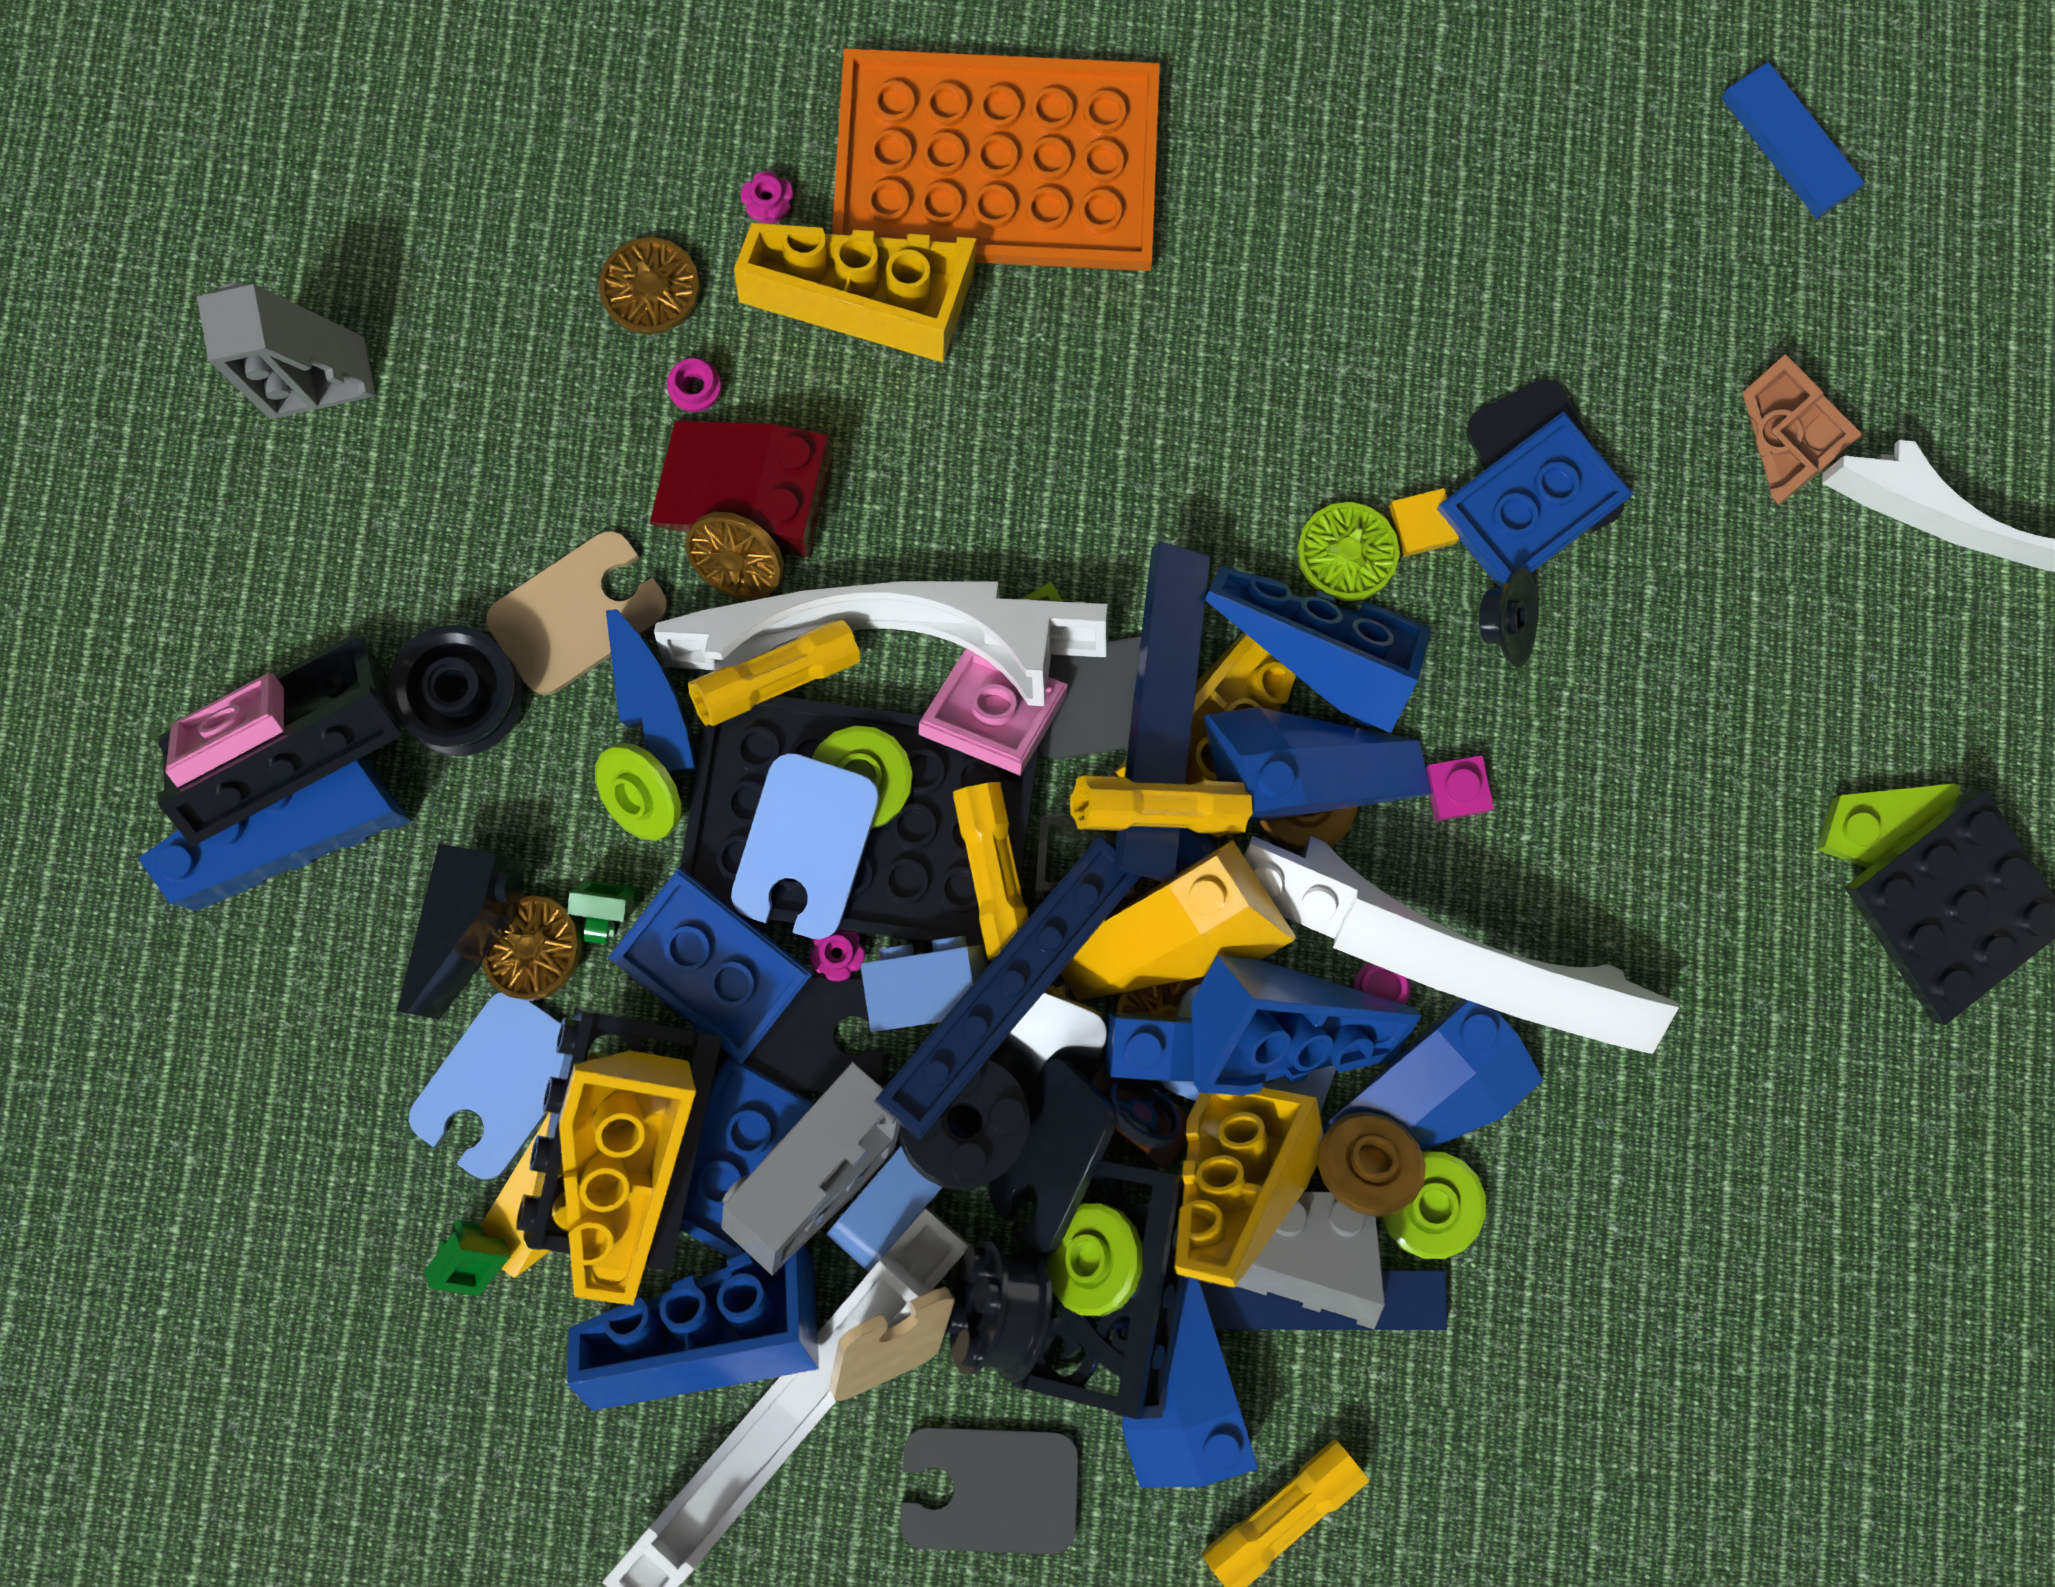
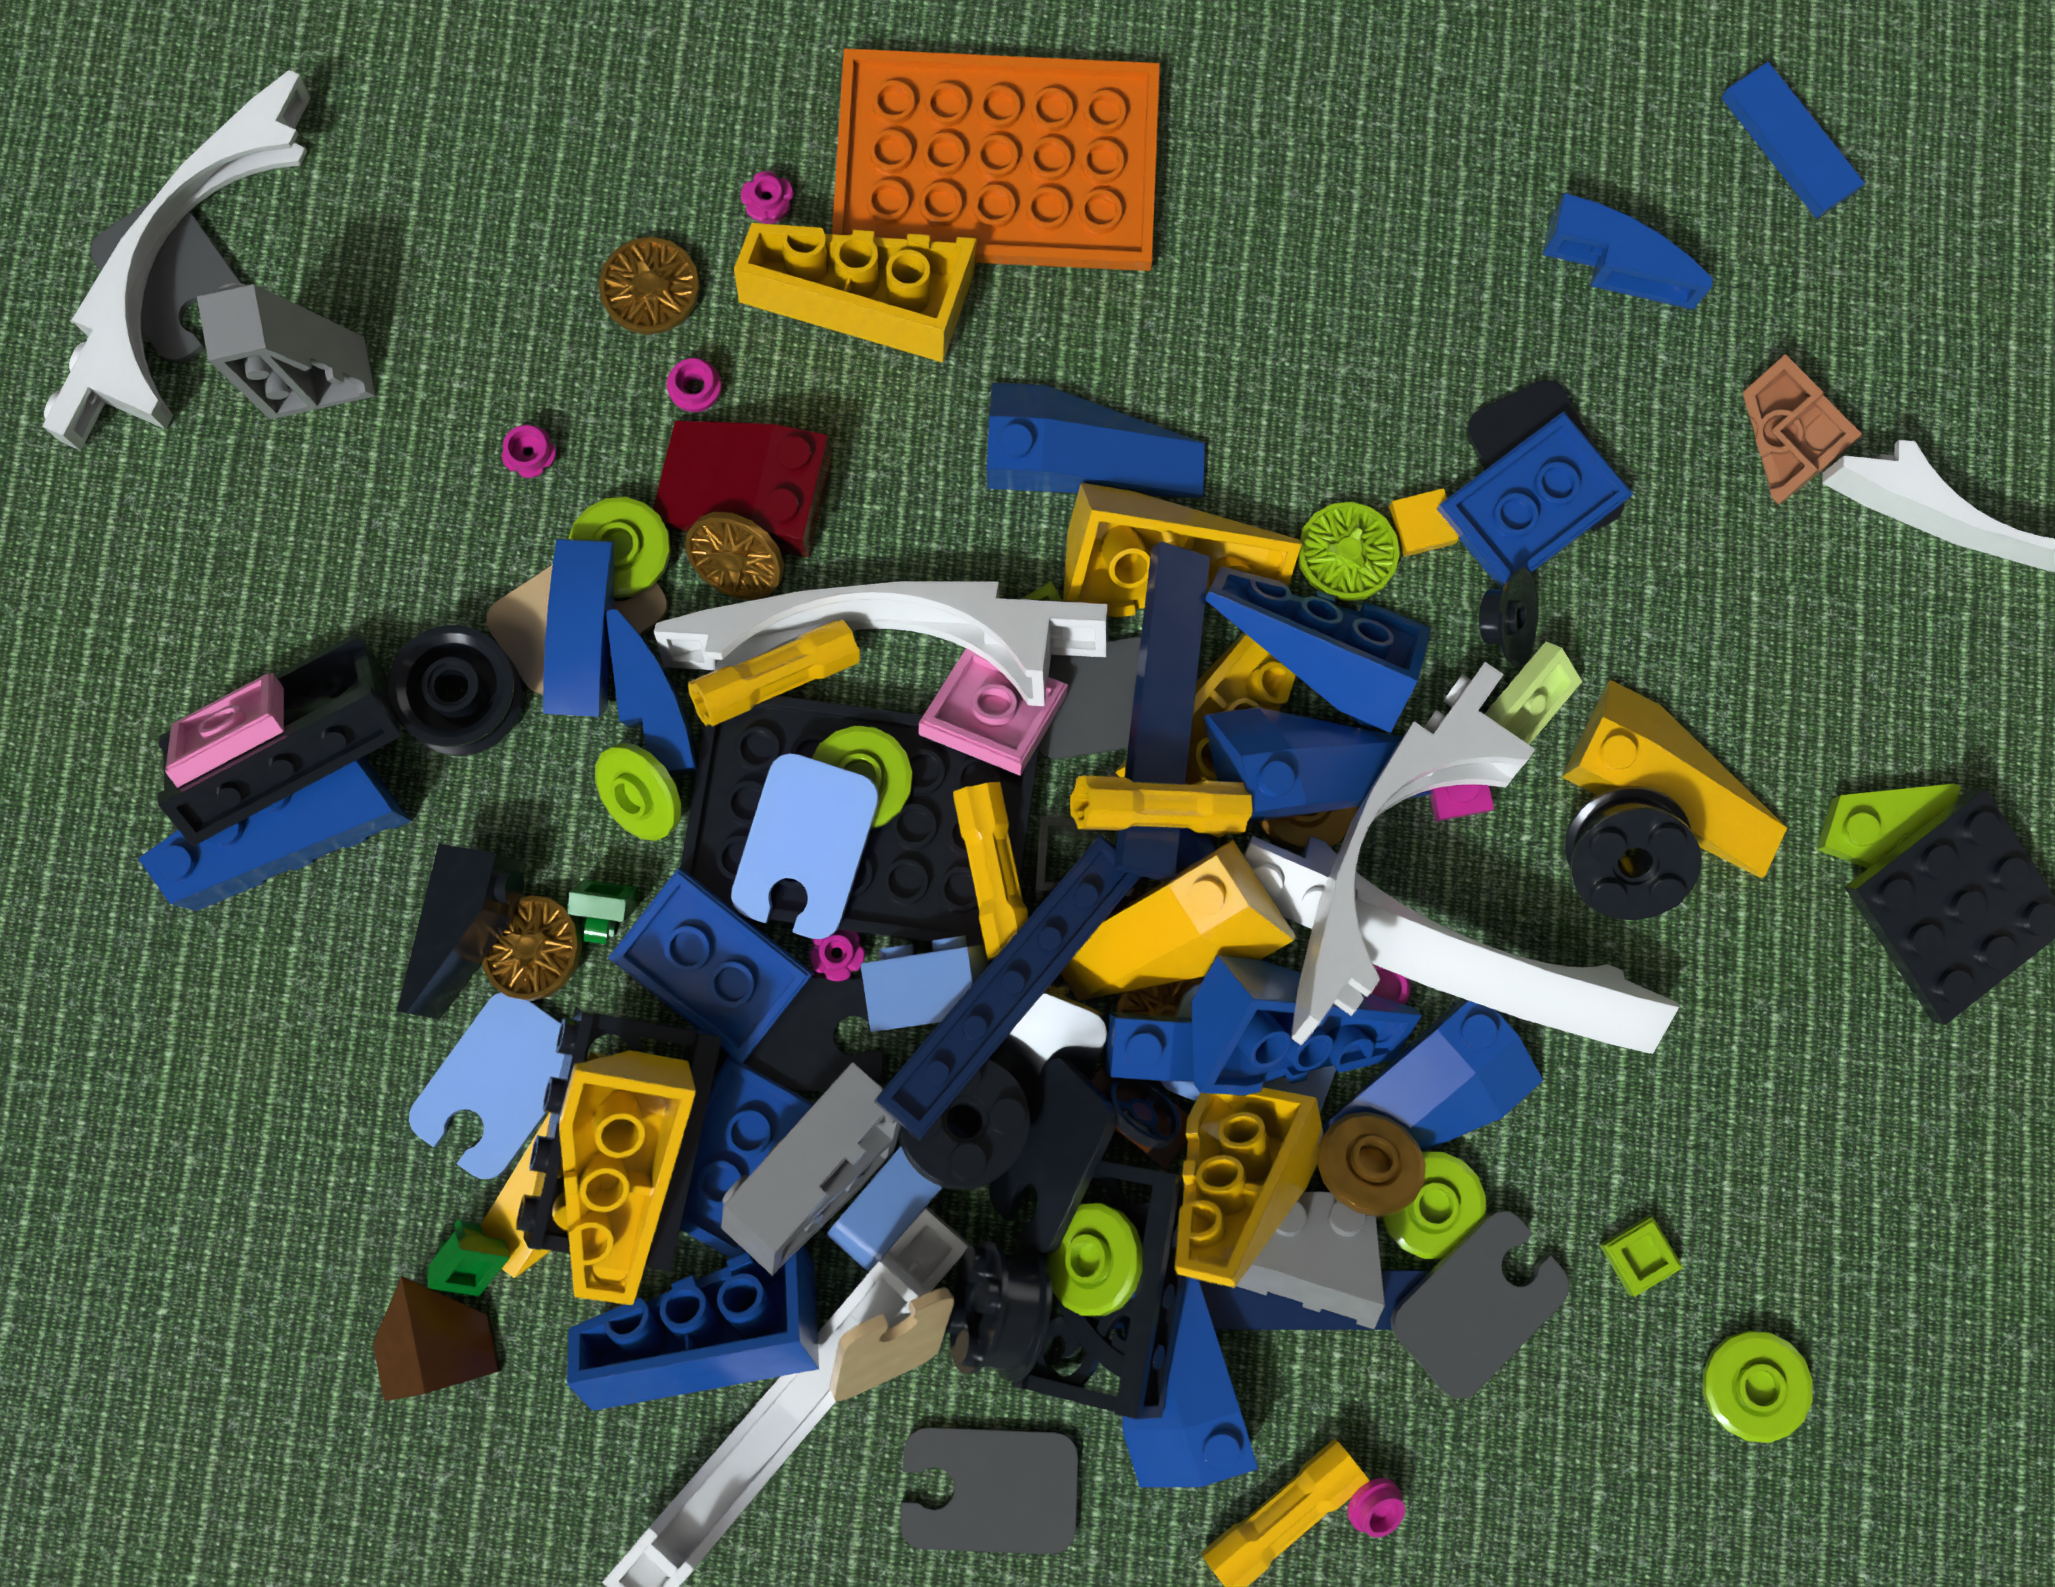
(112, 360): none -> white slope
(181, 271): none -> dark grey piece
(431, 1343): none -> reddish brown slope
(528, 437): none -> dark pink plate
(578, 629): none -> blue slope
(638, 537): none -> lime wheel
(1060, 440): none -> blue wedge
(1114, 538): none -> yellow wedge
(1376, 1508): none -> dark pink plate
(1446, 752): none -> white slope
(1465, 1313): none -> dark grey piece
(1536, 693): none -> yellowish green plate
(1624, 253): none -> blue slope
(1637, 884): none -> black wheel
(1641, 1256): none -> lime tile
(1644, 746): none -> yellow wedge
(1757, 1386): none -> lime wheel

